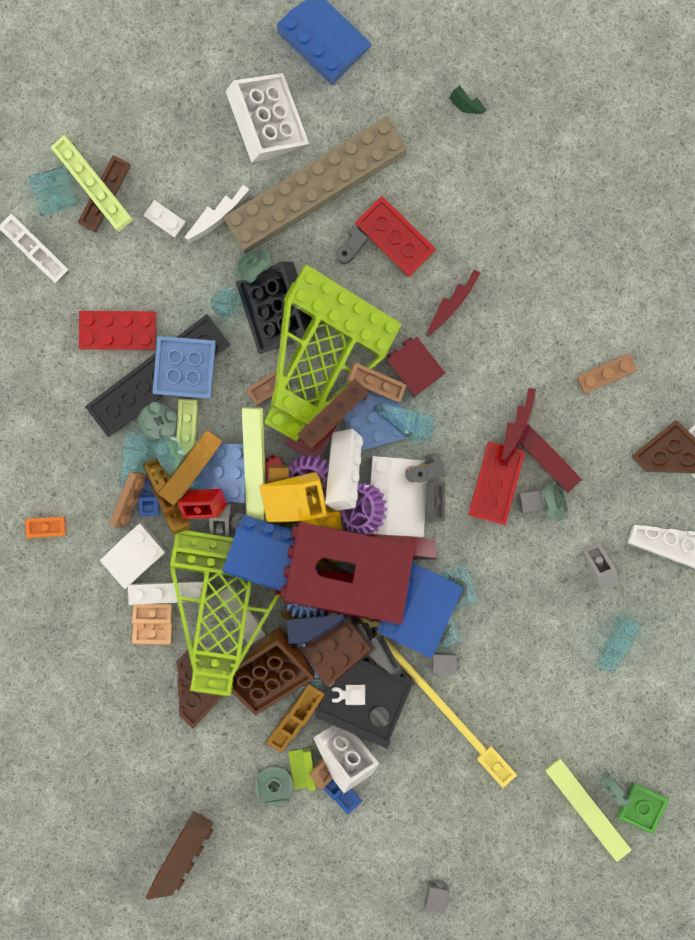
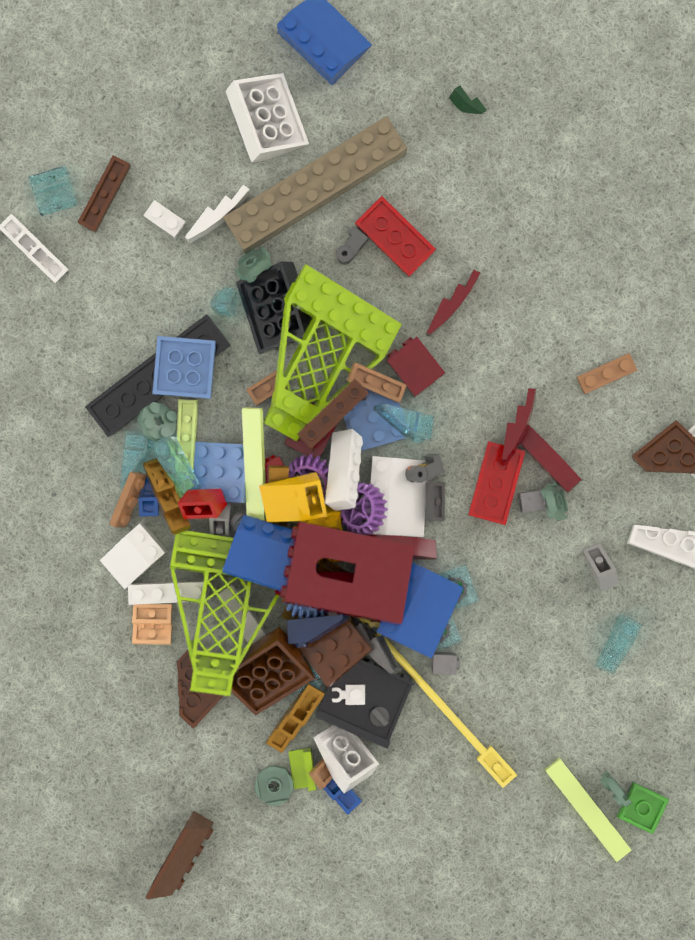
(45, 527): orange plate -> none
(91, 183): yellowish green tile -> none
(117, 330): red plate -> none
(190, 467): pearl gold slope -> none
(436, 896): flat silver brick -> none

